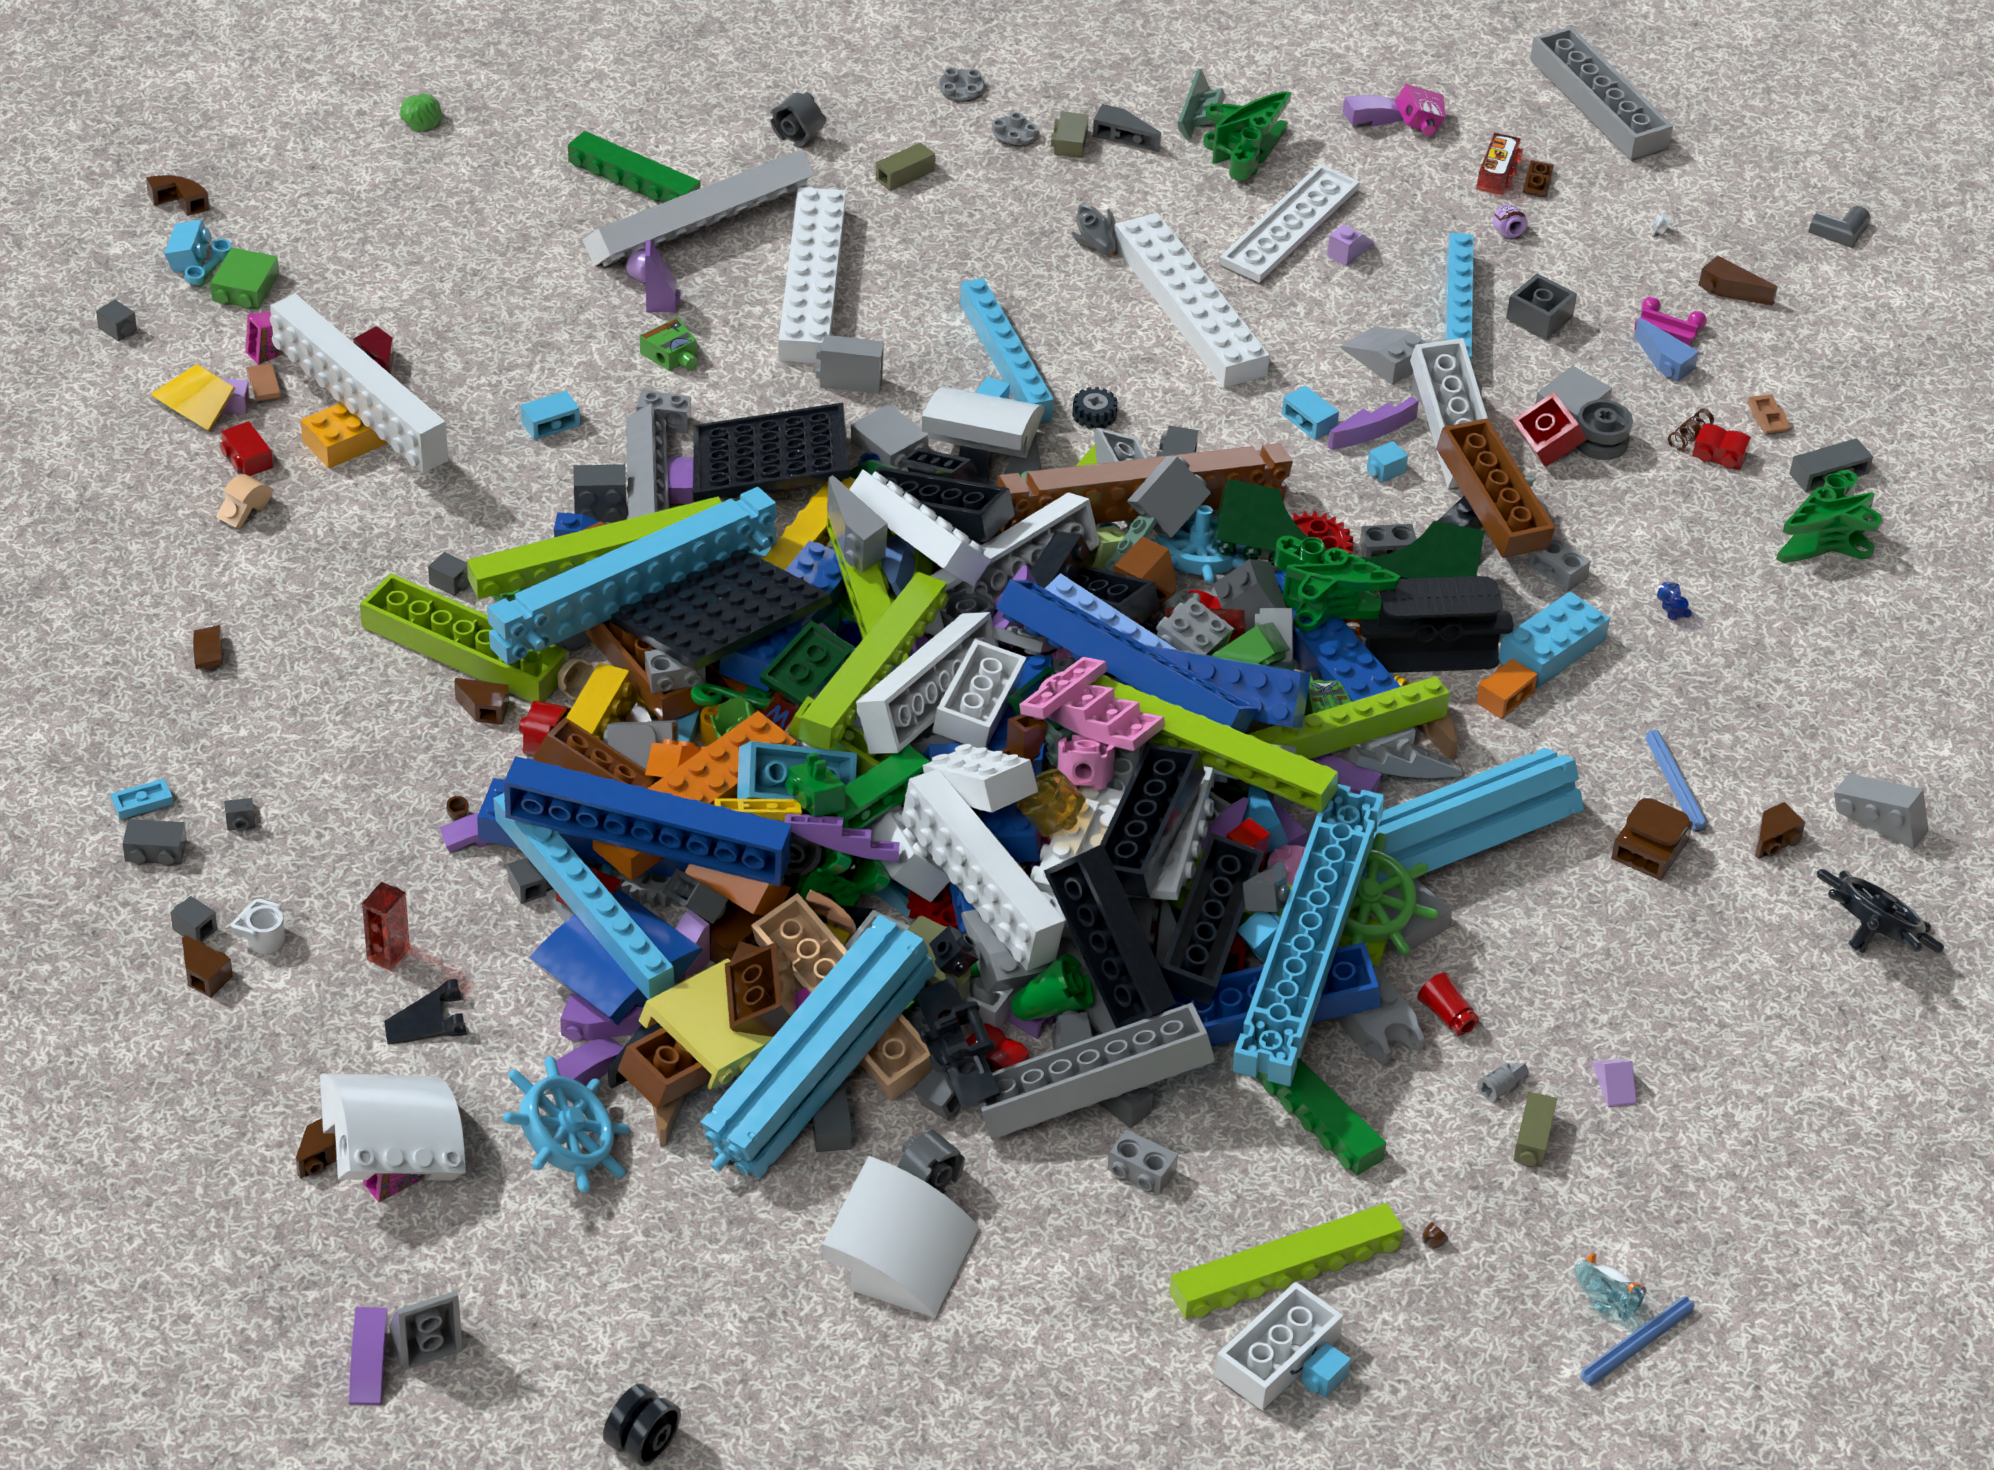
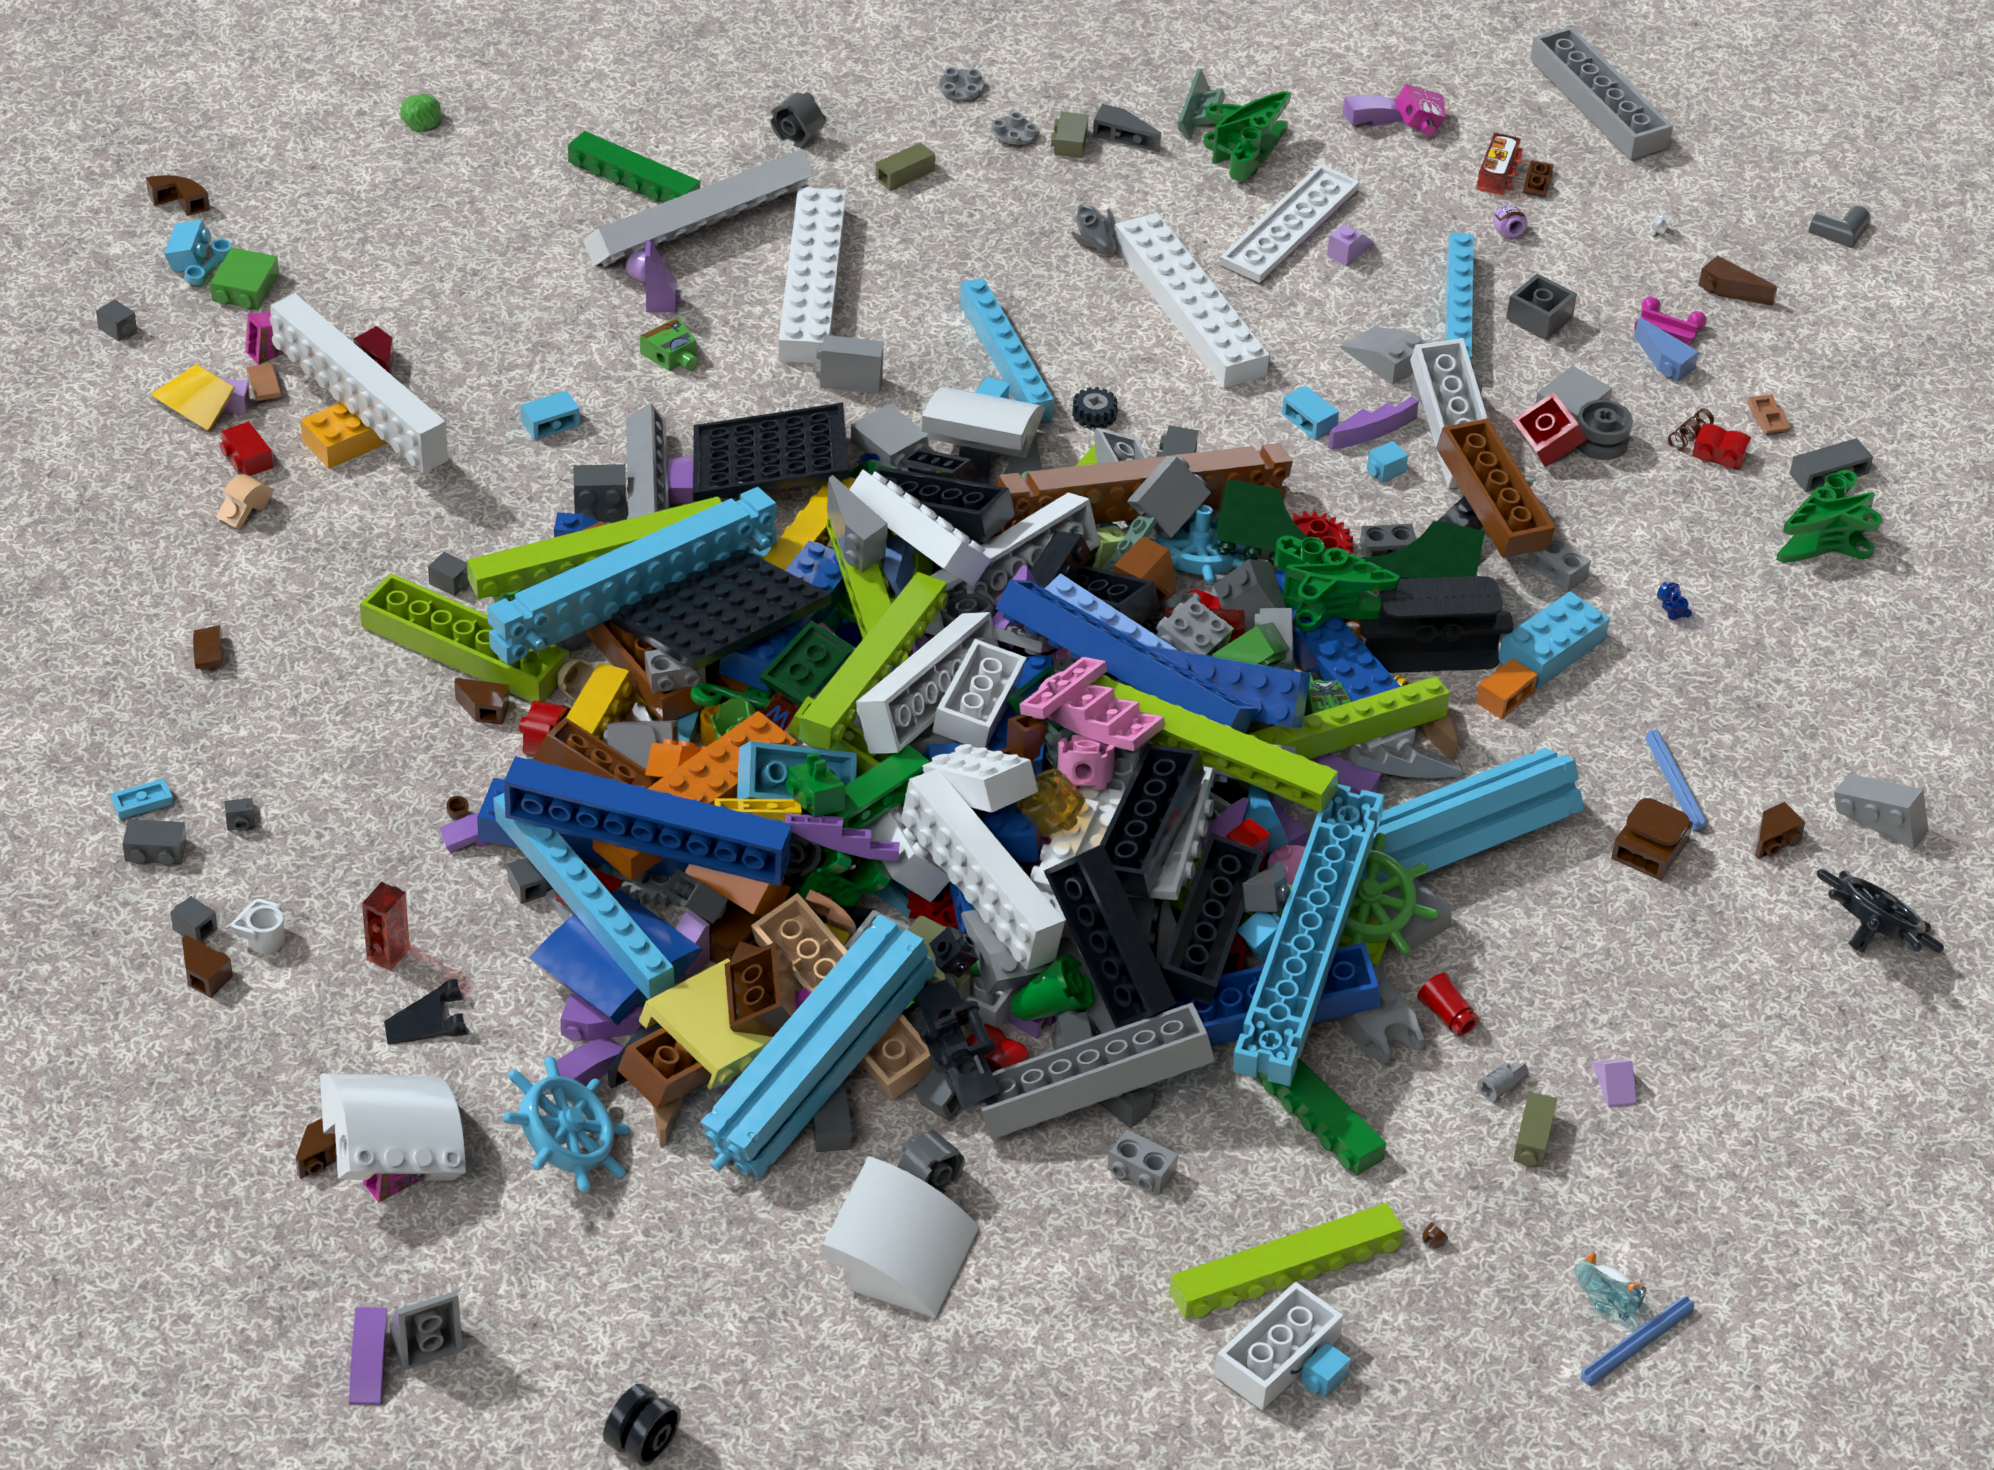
(673, 408): light grey brick -> none

